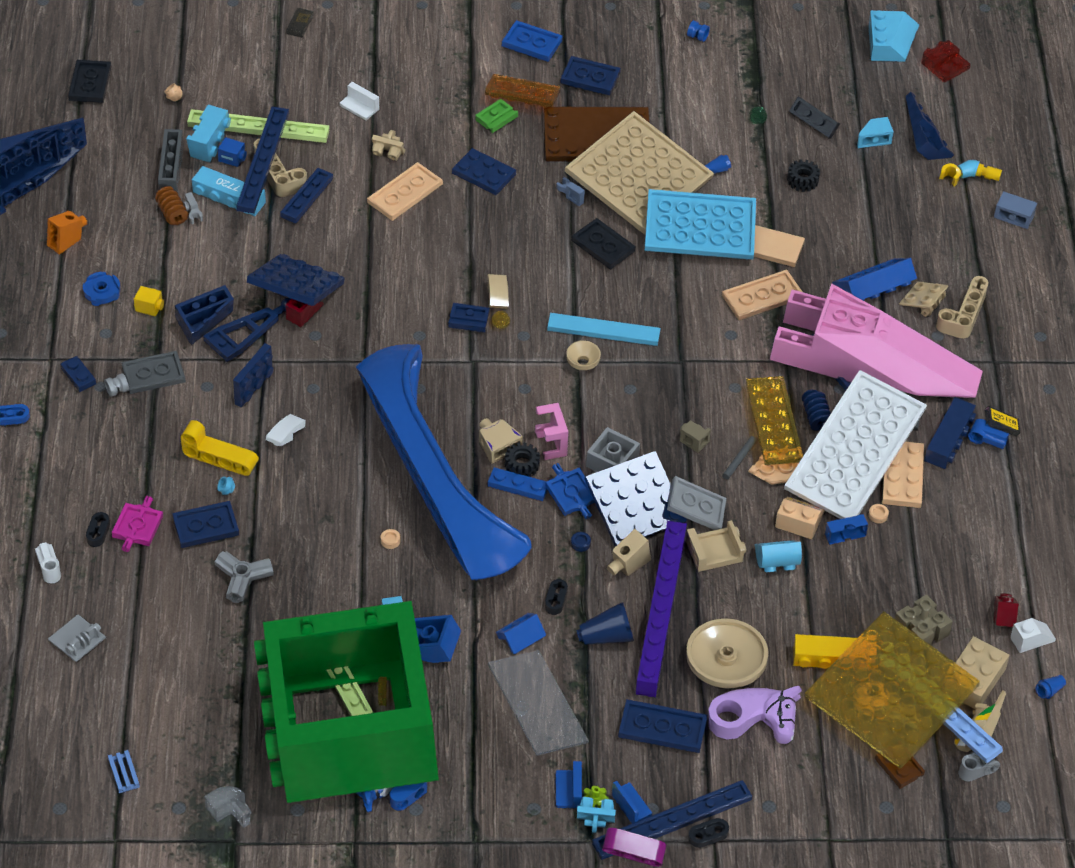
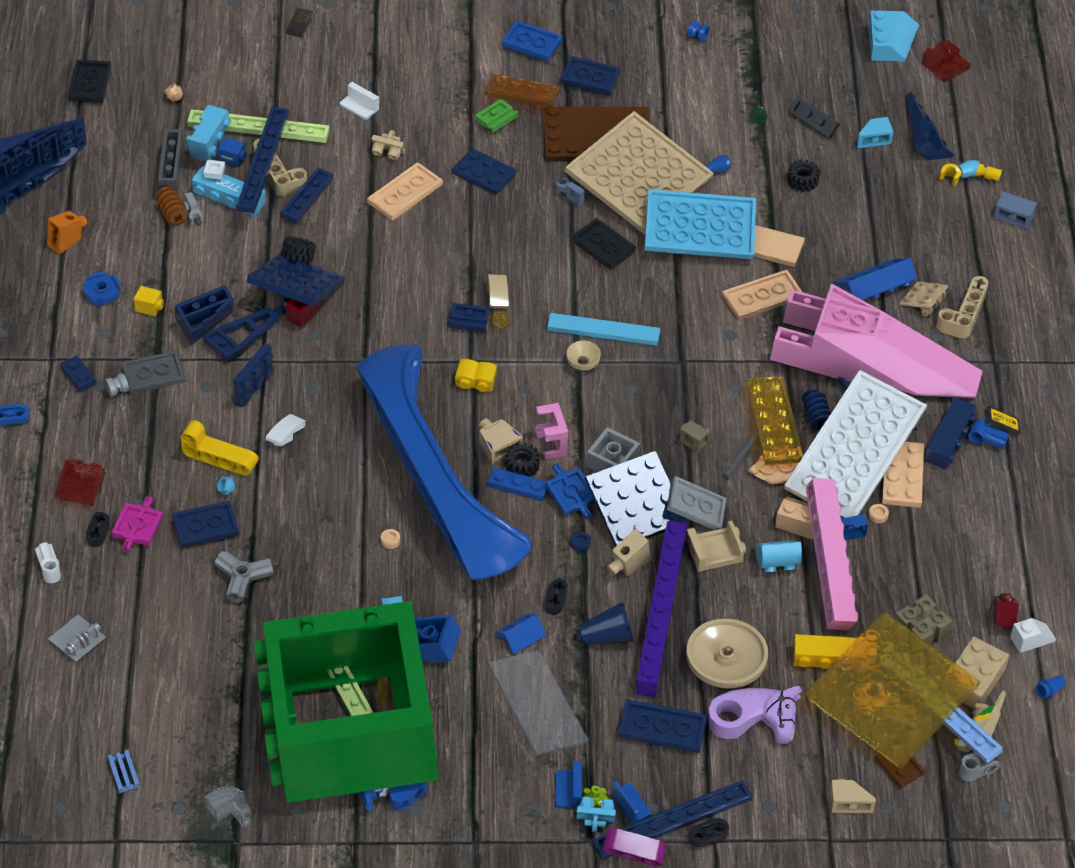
(80, 482): none -> clear red plate
(214, 169): none -> white plate
(298, 249): none -> black tyre
(476, 375): none -> yellow brick
(831, 554): none -> bright pink brick
(850, 797): none -> tan slope

